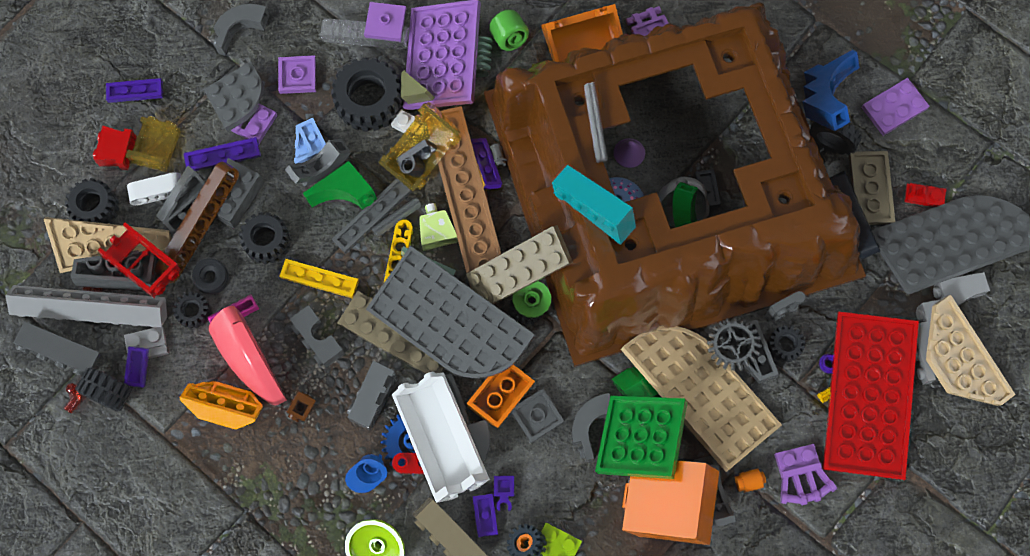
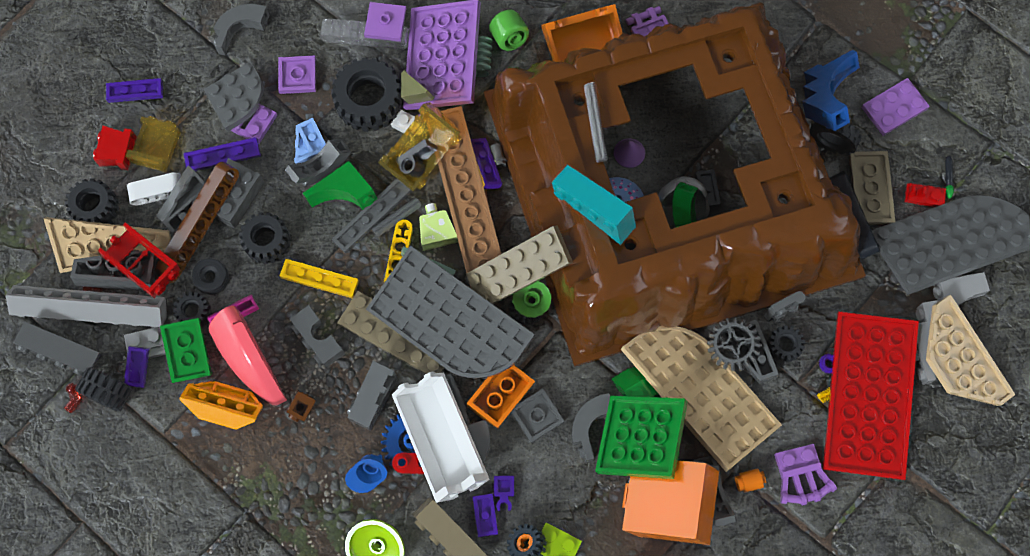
(185, 350): none -> green plate
(949, 176): none -> black piece

